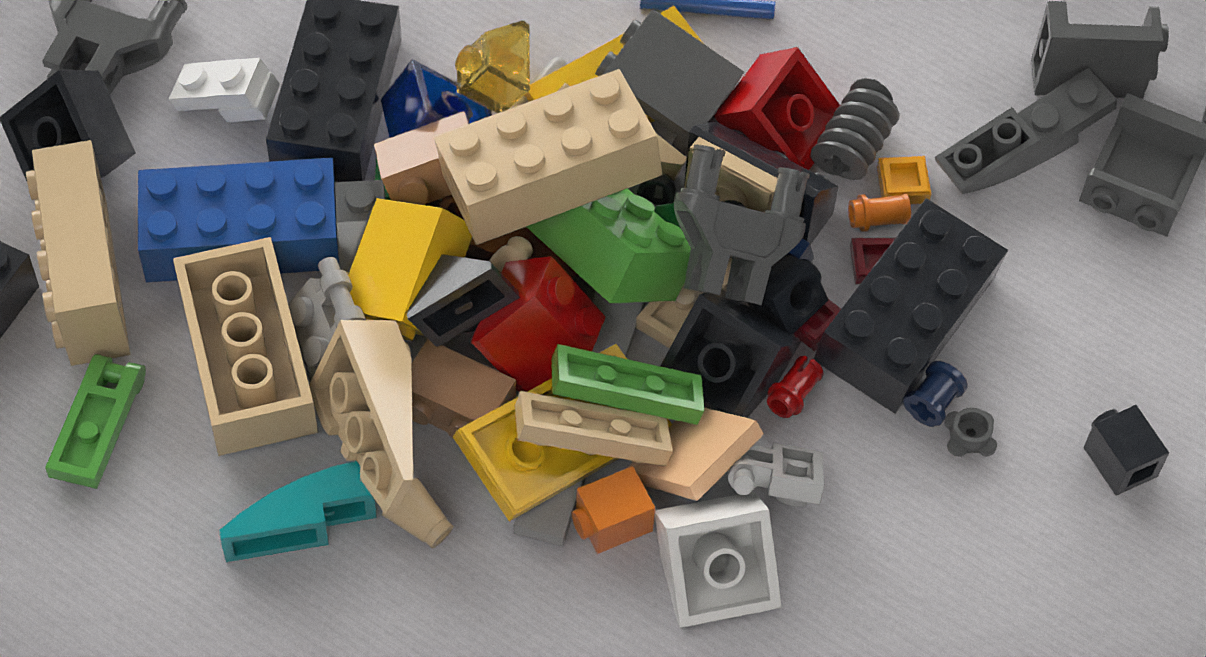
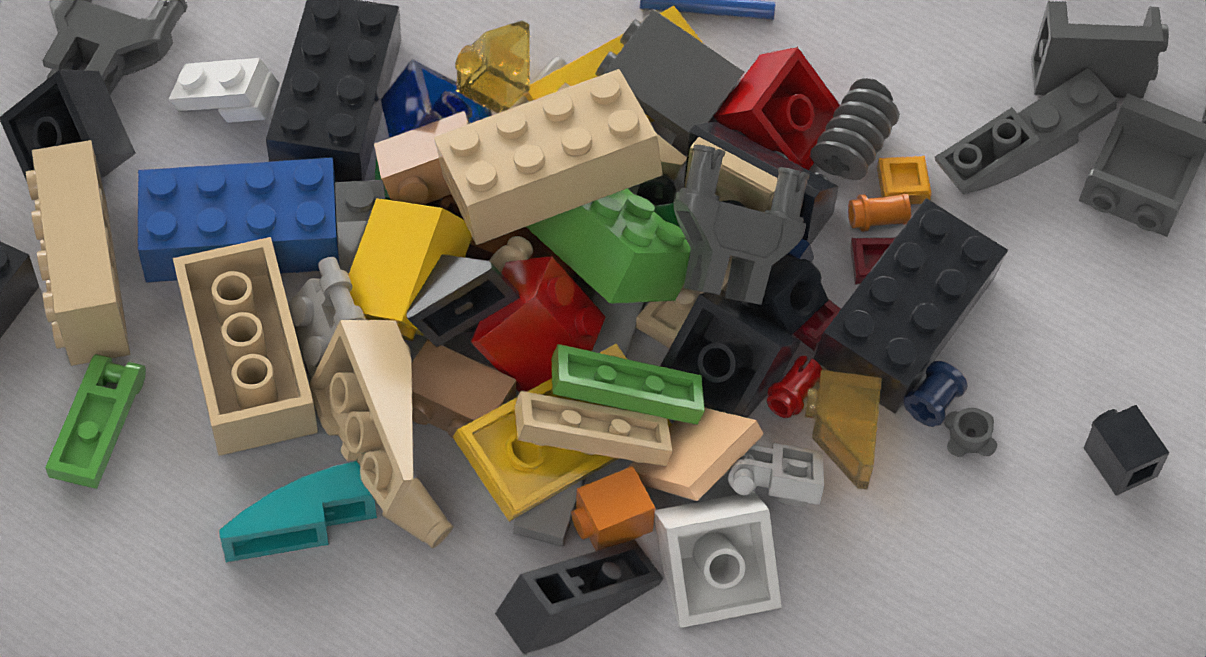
(574, 593): none -> black slope
(846, 421): none -> clear yellow slope

